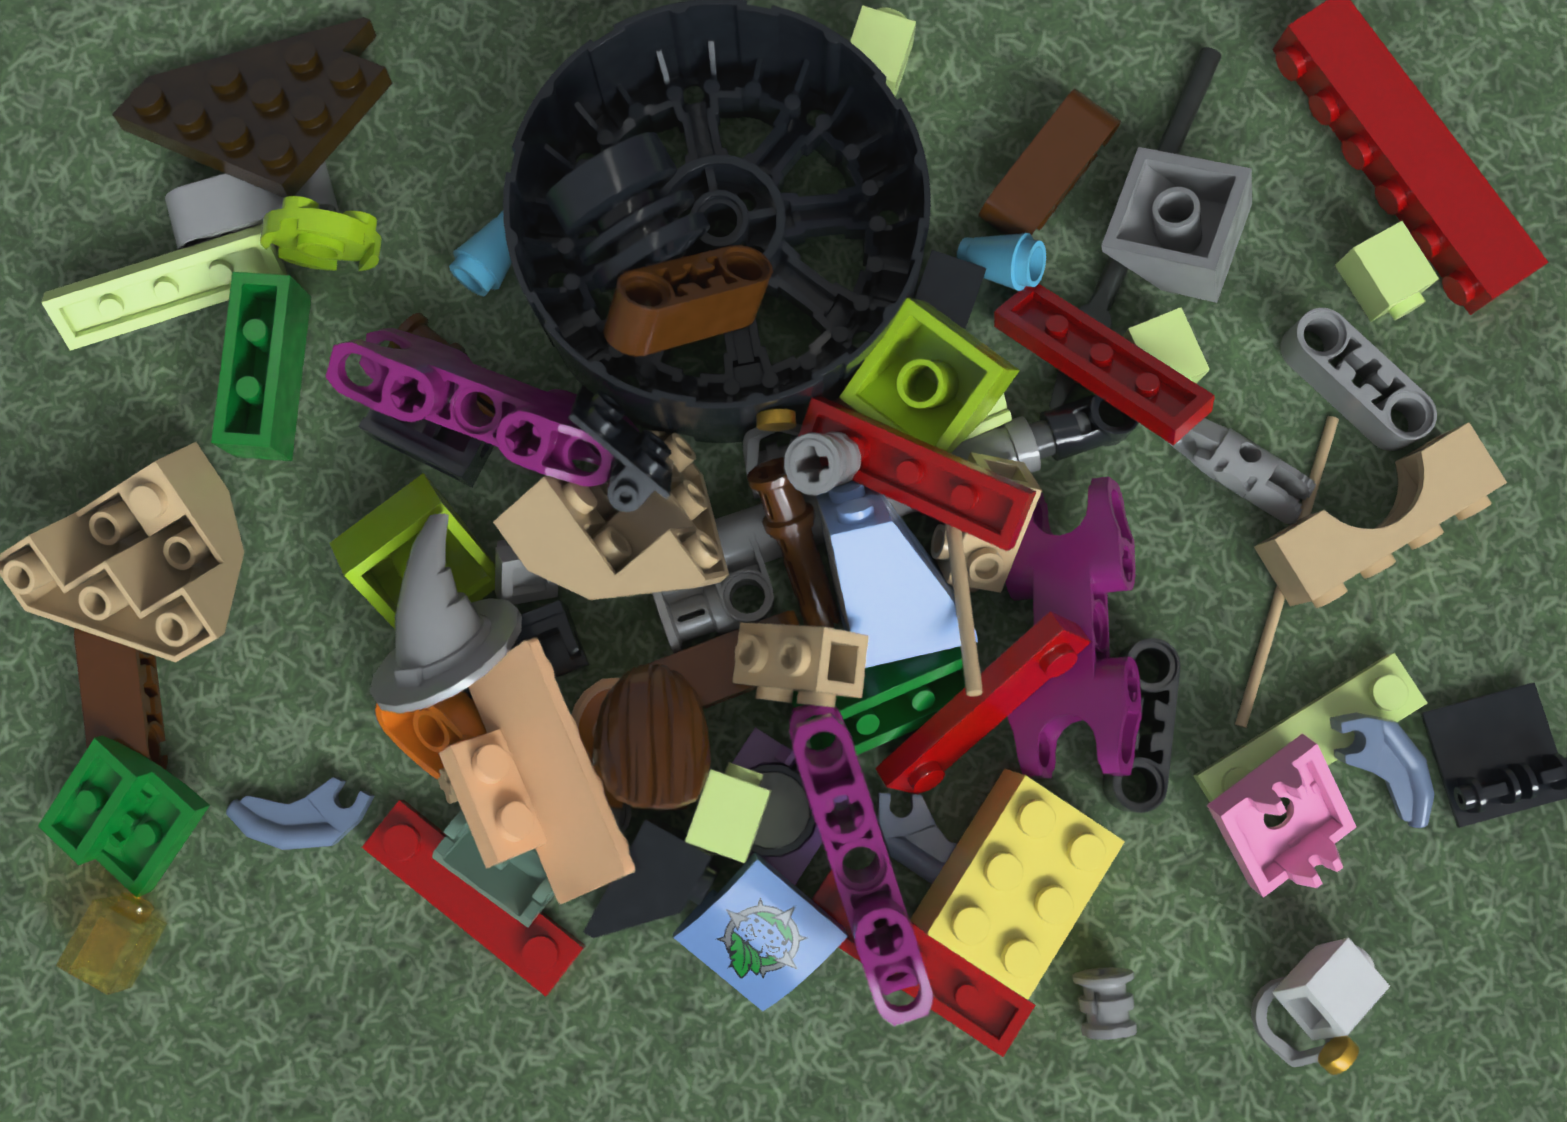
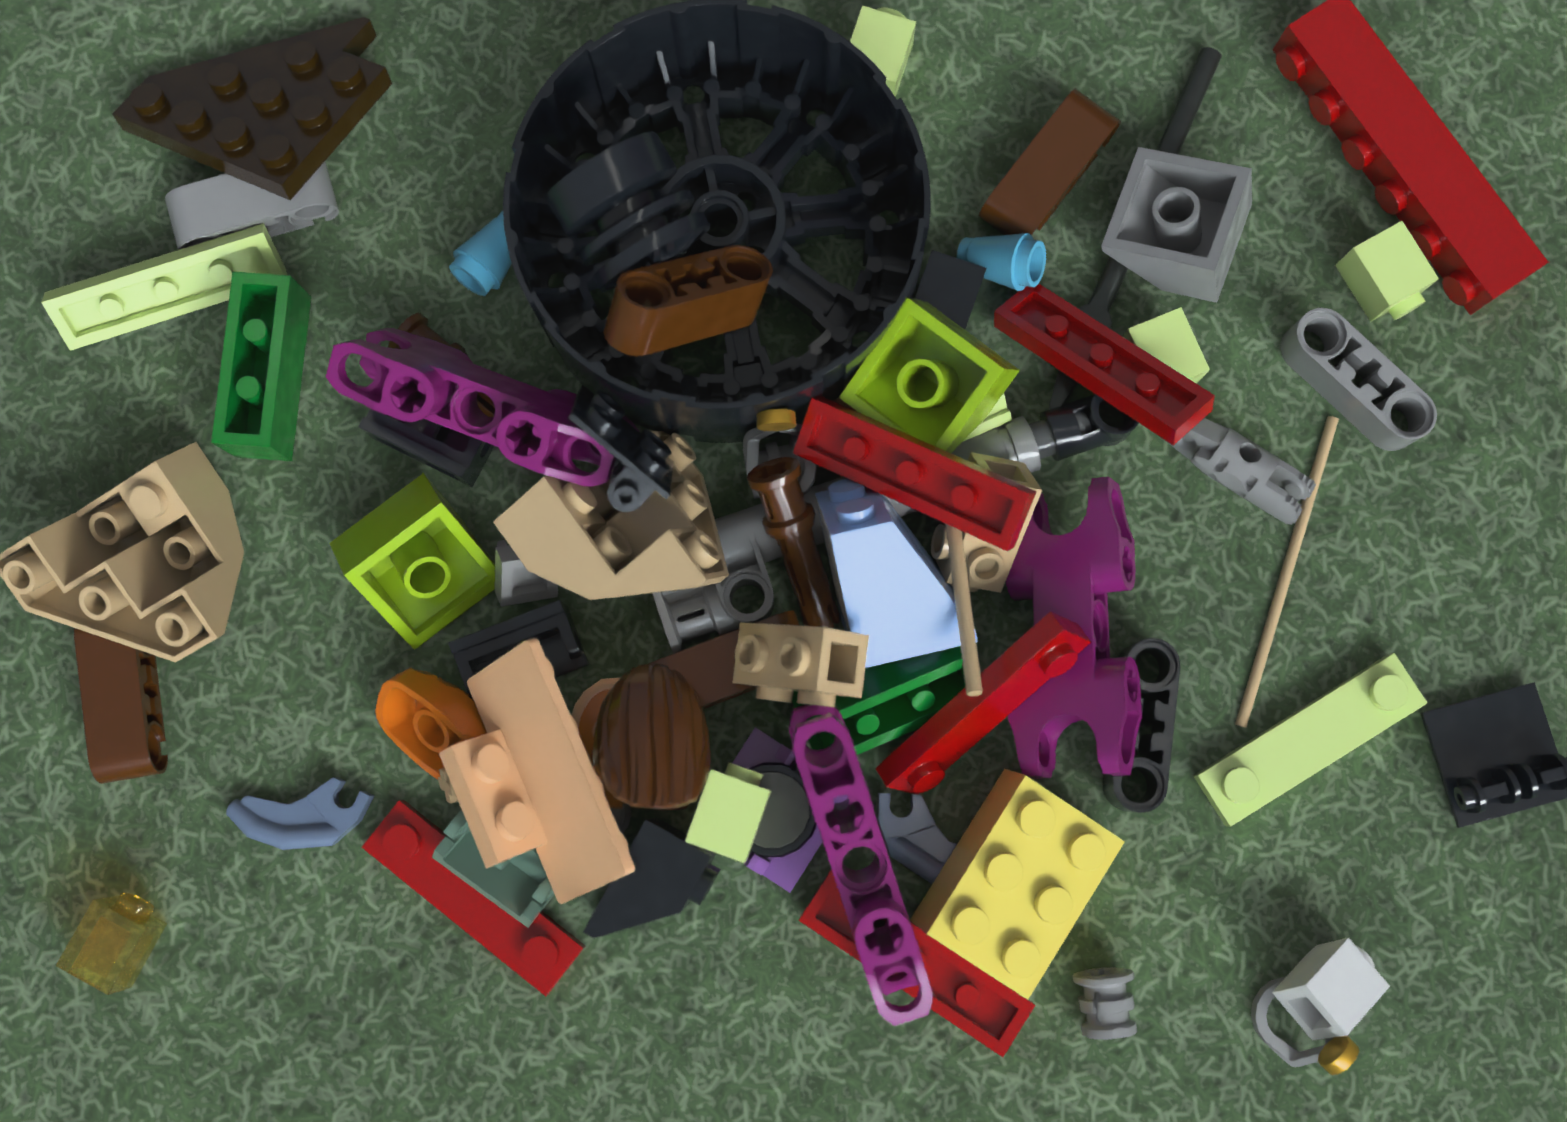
(123, 814): green slope -> none
(320, 236): lime plate -> none
(439, 632): light grey piece -> none
(760, 933): medium blue slope -> none
(804, 465): light grey bush -> none
(1305, 838): bright pink piece -> none
(1390, 754): sand blue piece -> none
(1434, 483): tan arch -> none

